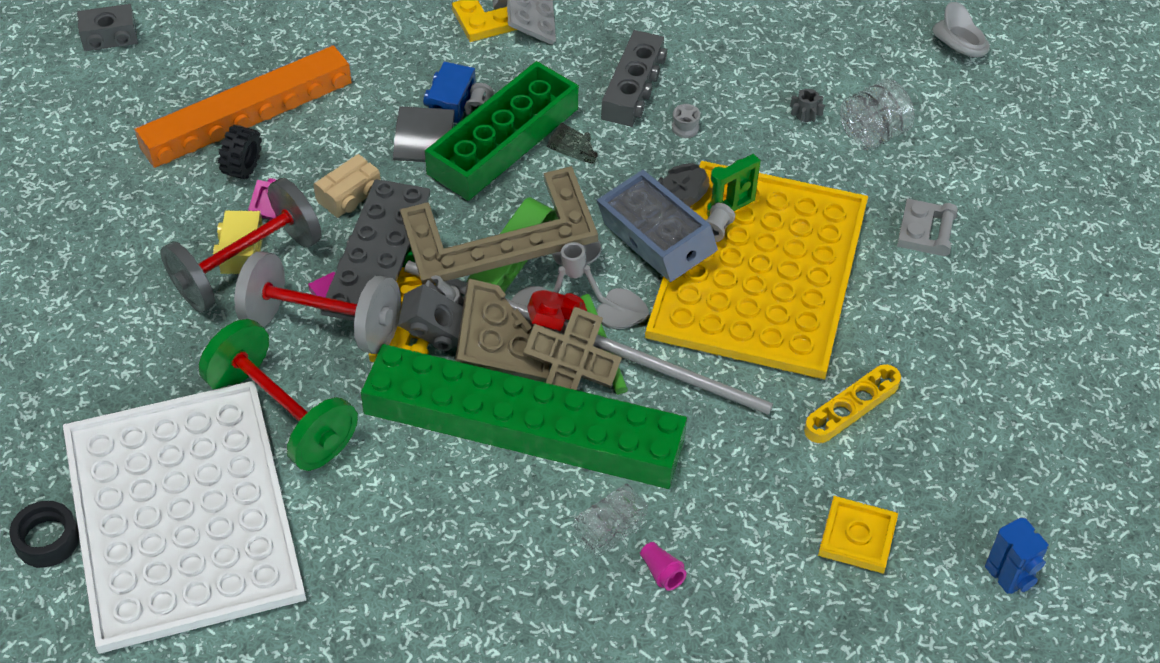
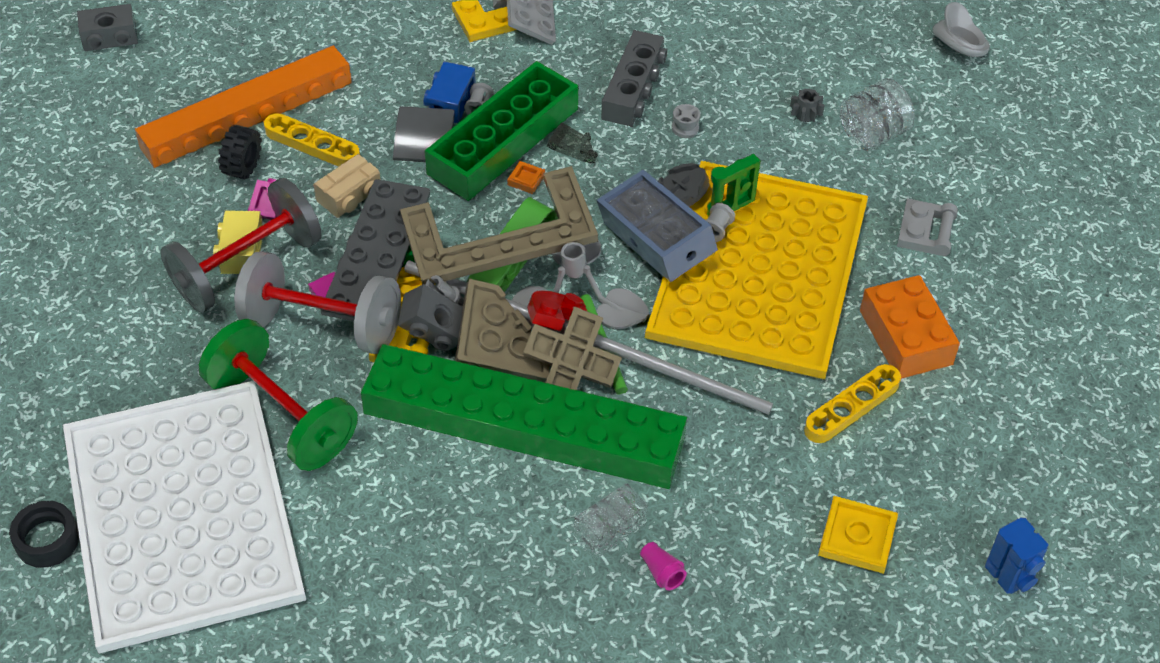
(314, 138): none -> yellow beam
(526, 177): none -> orange tile
(909, 326): none -> orange brick

